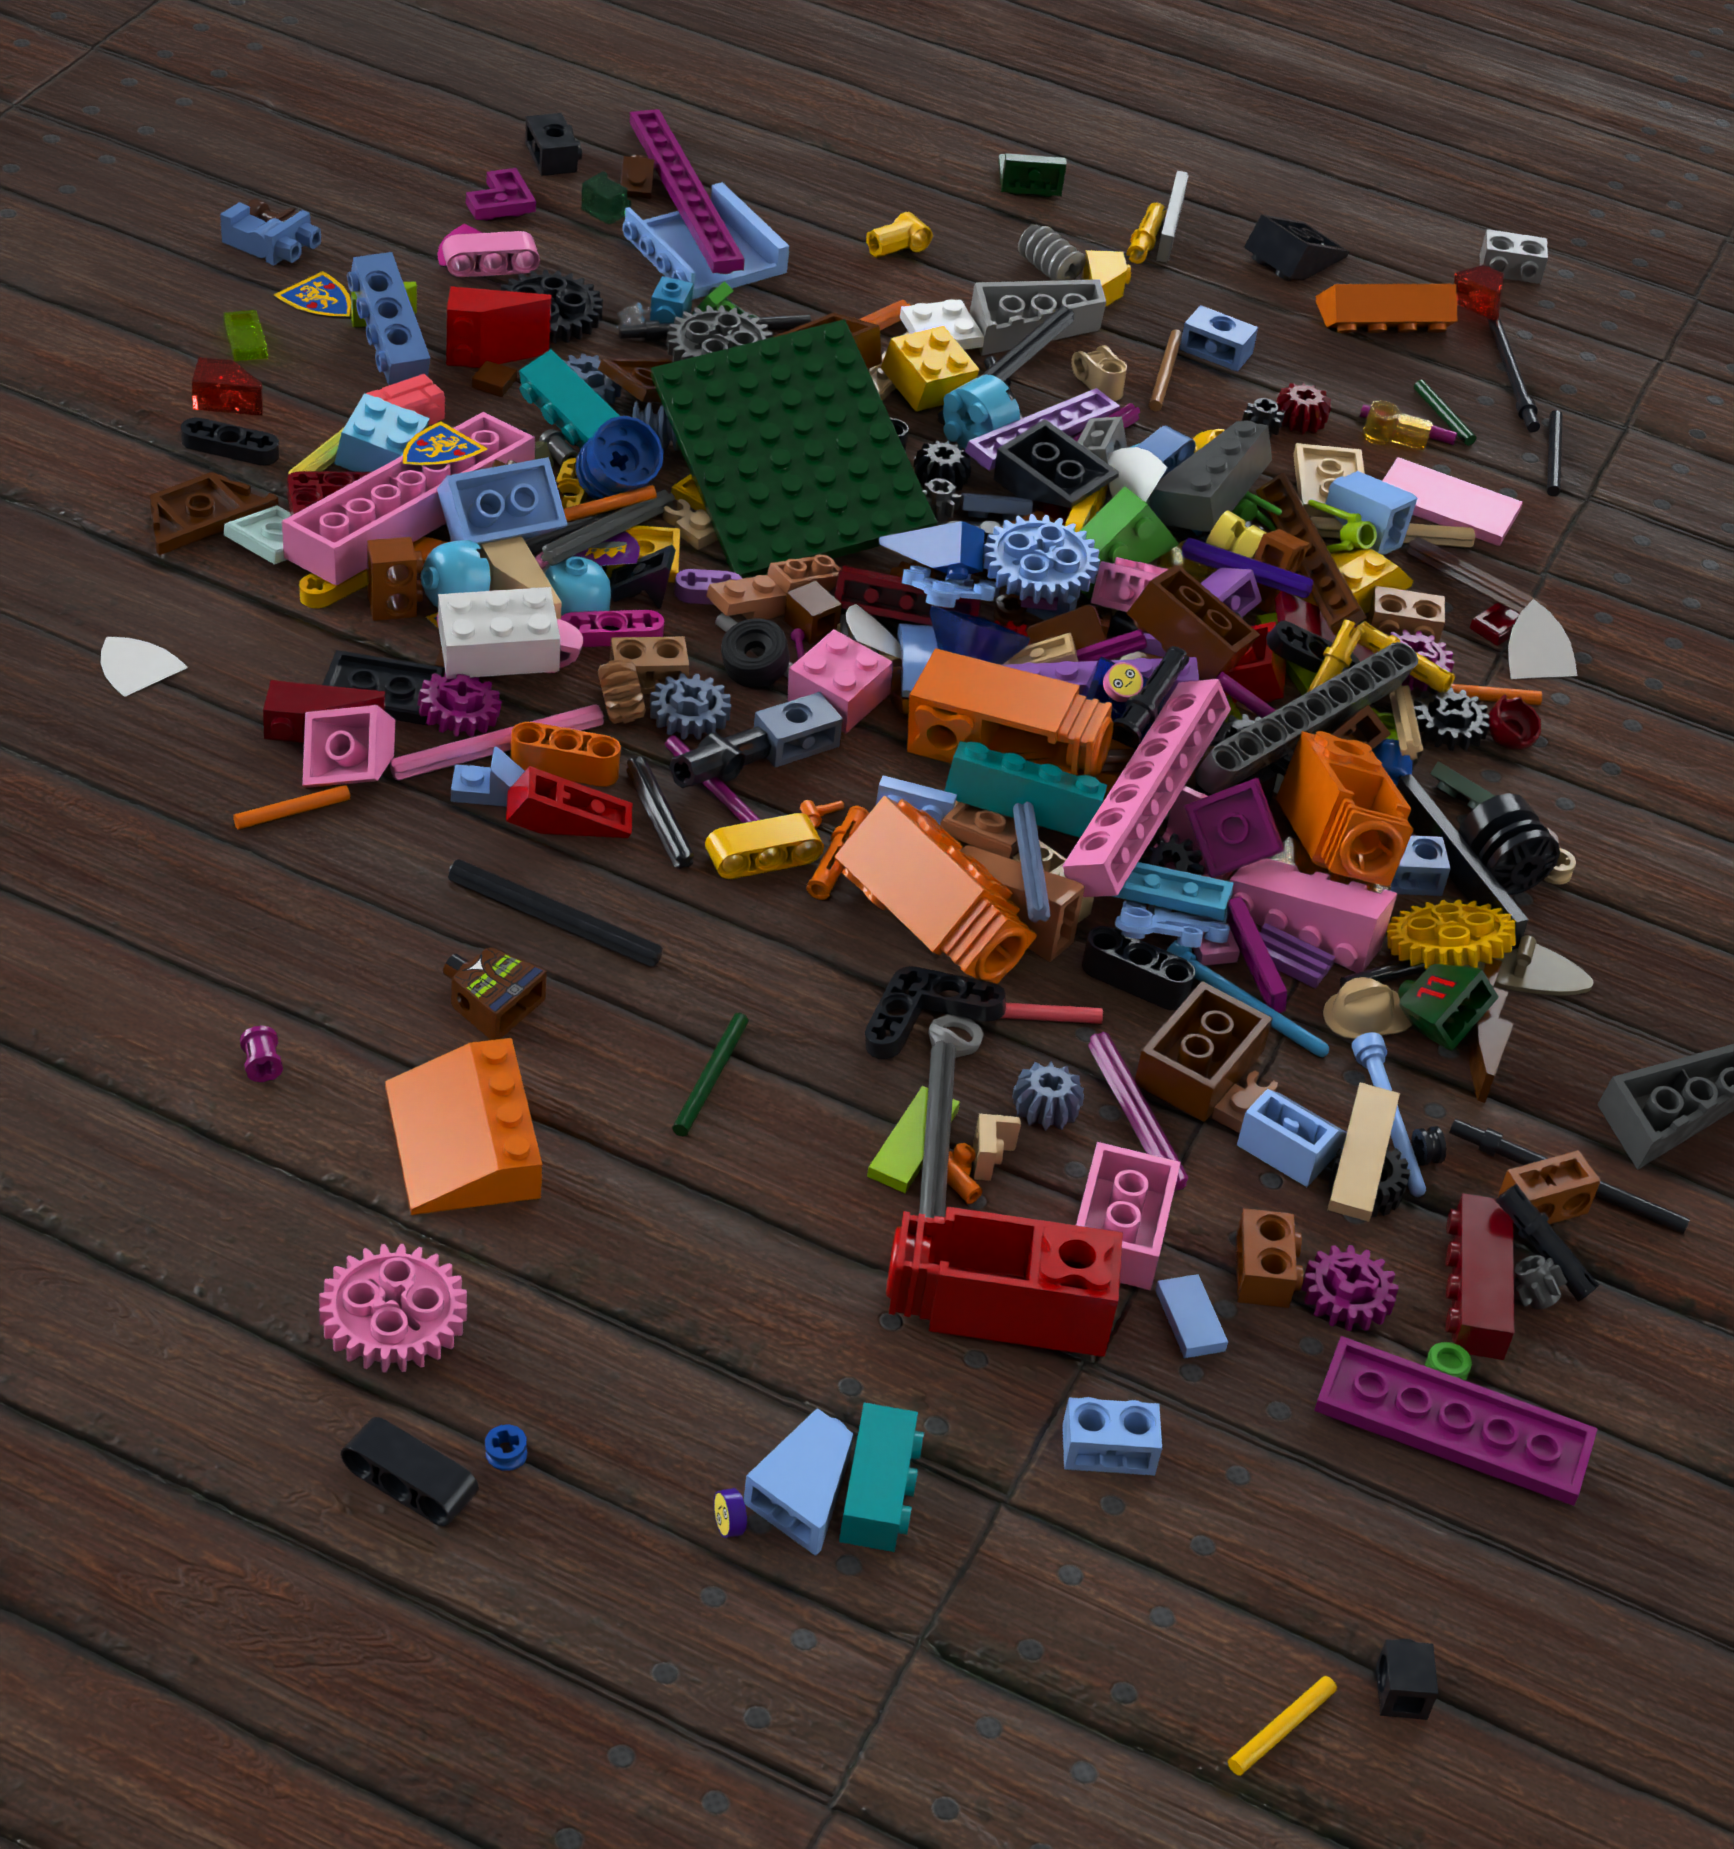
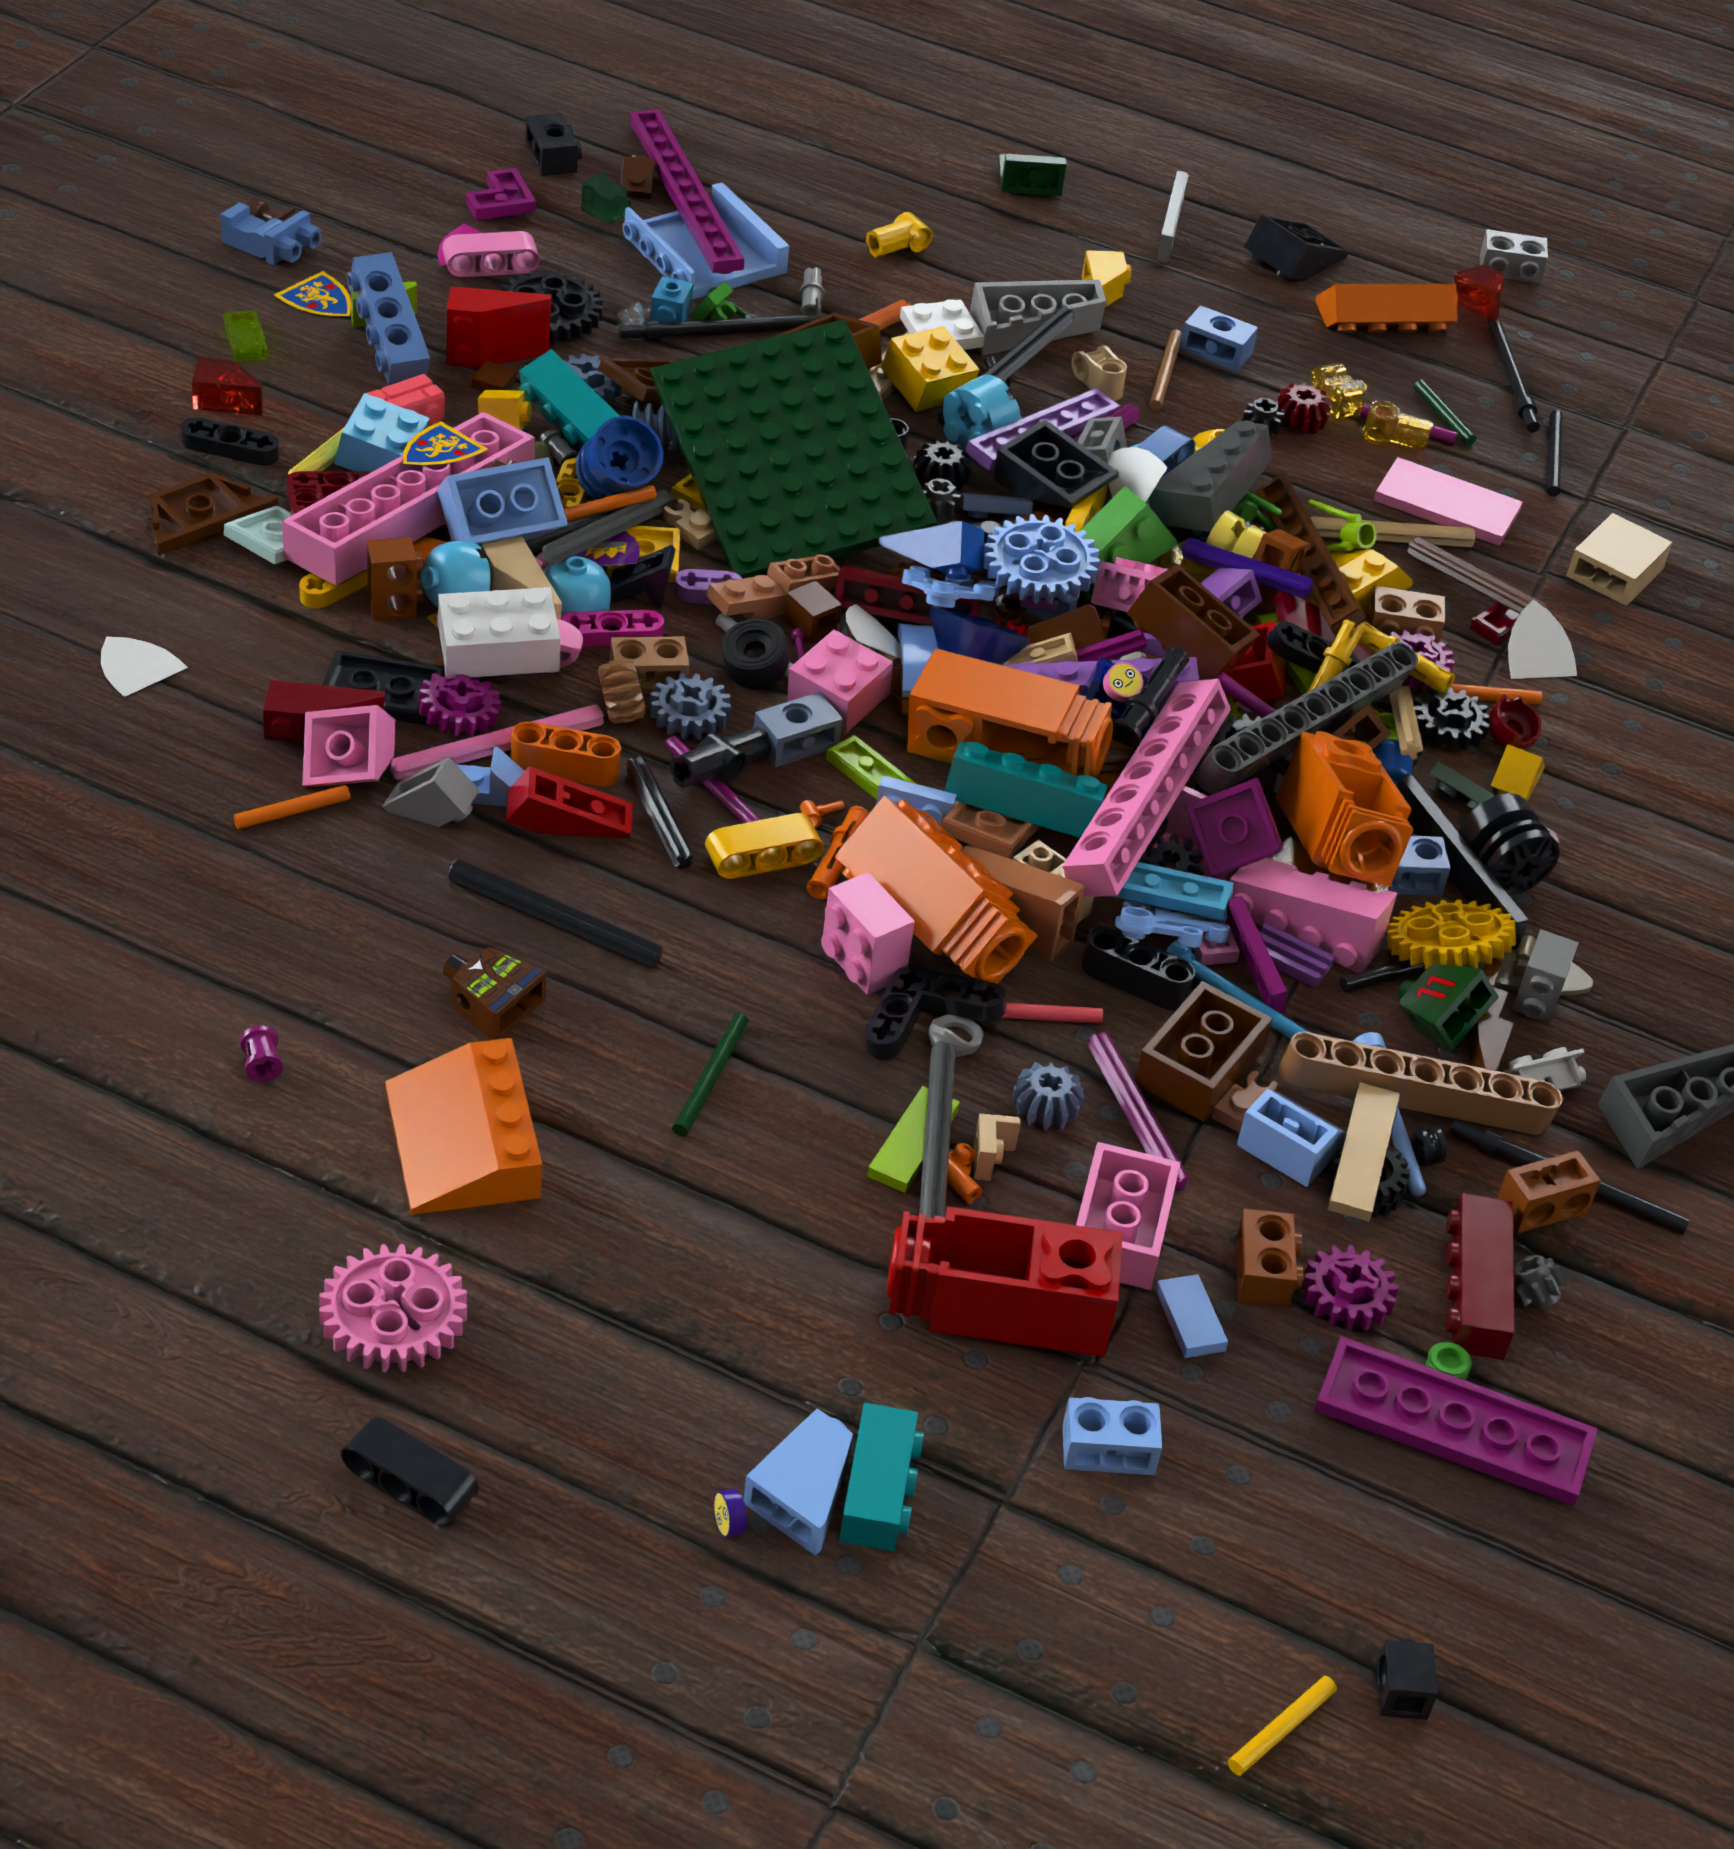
(433, 795): none -> light grey slope
(506, 406): none -> yellow brick
(516, 1440): blue bush -> none
(712, 332): dark grey gear -> none
(811, 293): none -> light grey axle
(862, 764): none -> lime tile
(866, 932): none -> bright pink brick
(1031, 862): sand blue axle -> none
(1051, 253): light grey piece -> none
(1144, 237): yellow pin -> none
(1318, 467): tan plate -> none
(1339, 389): none -> clear yellow leg
(1363, 1008): tan piece -> none
(1376, 502): light blue slope -> none
(1422, 1081): none -> medium nougat beam
(1517, 772): none -> yellow slope
(1541, 1235): black pin -> none
(1545, 976): none -> light grey brick
(1556, 1066): none -> white hinge
(1563, 873): tan bush -> none
(1619, 559): none -> tan brick

